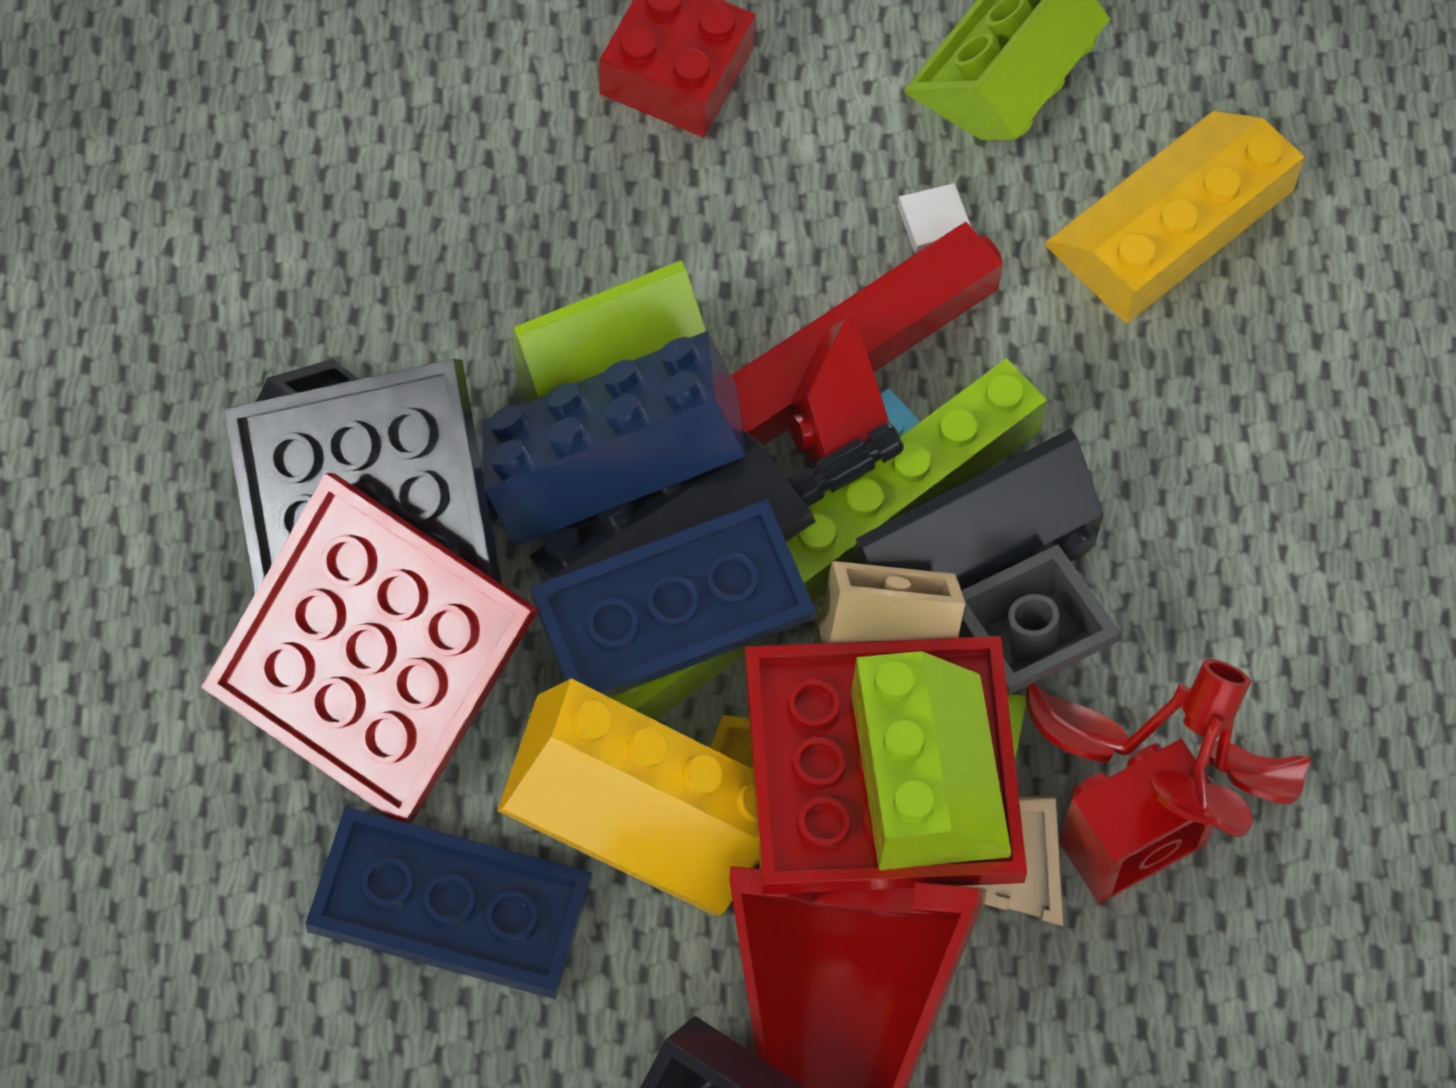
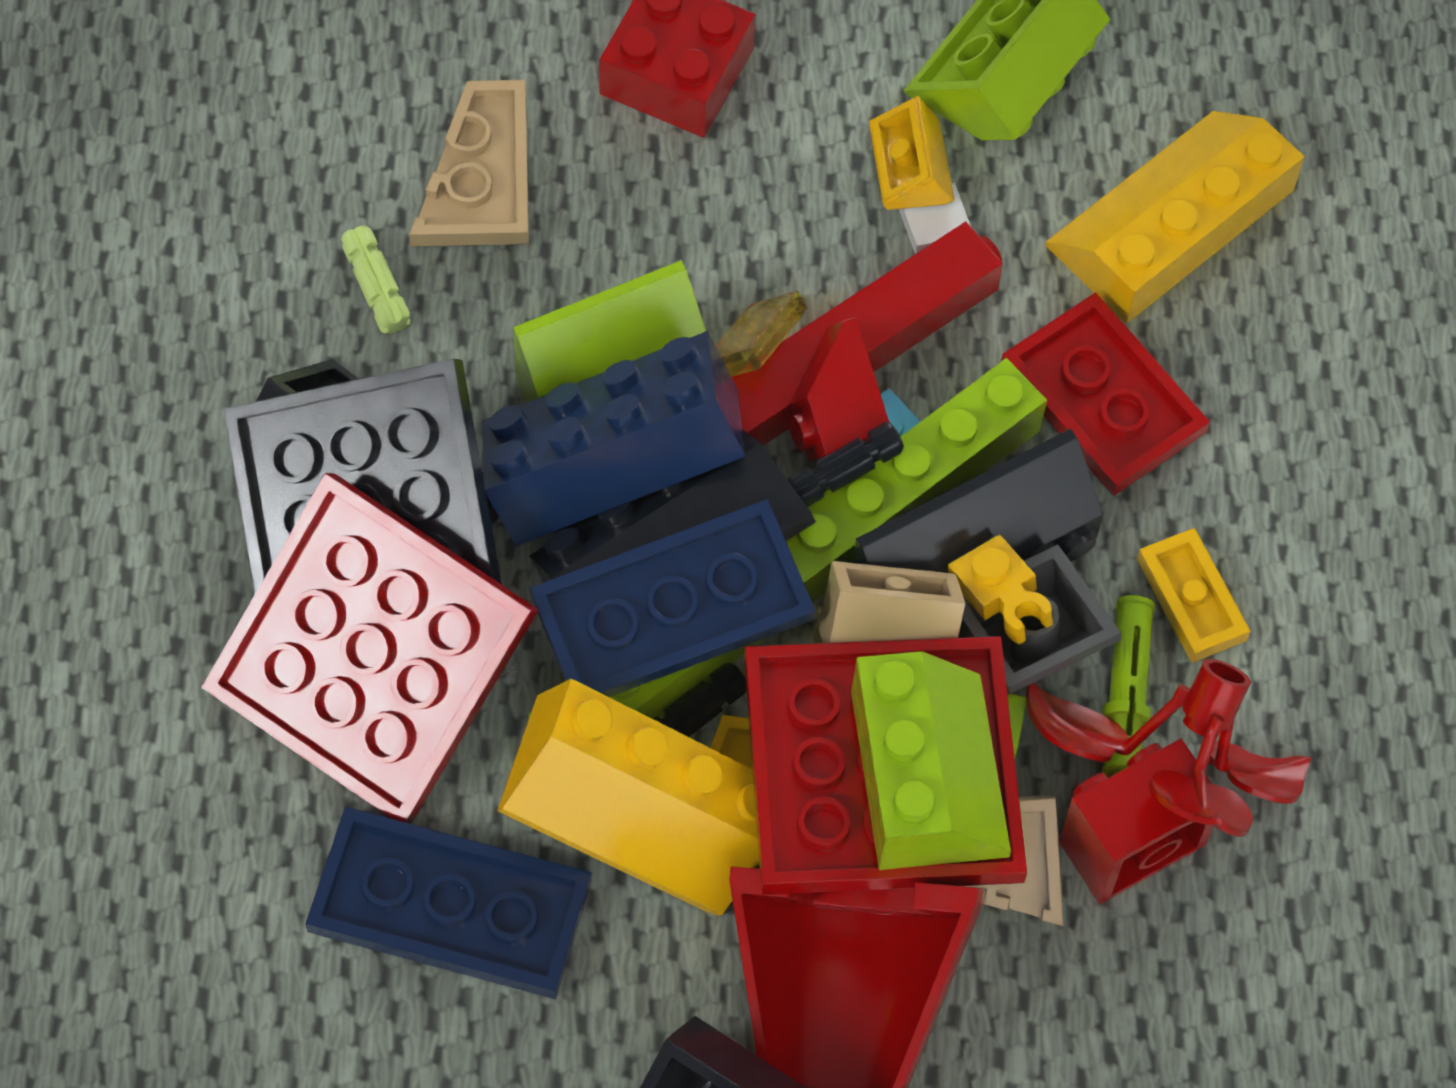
(375, 280): none -> yellowish green axle
(482, 173): none -> tan wing
(705, 700): none -> black axle
(760, 332): none -> clear yellow tile
(911, 157): none -> yellow slope
(1000, 581): none -> yellow plate
(1108, 393): none -> red plate
(1130, 672): none -> lime pin
(1193, 595): none -> yellow plate

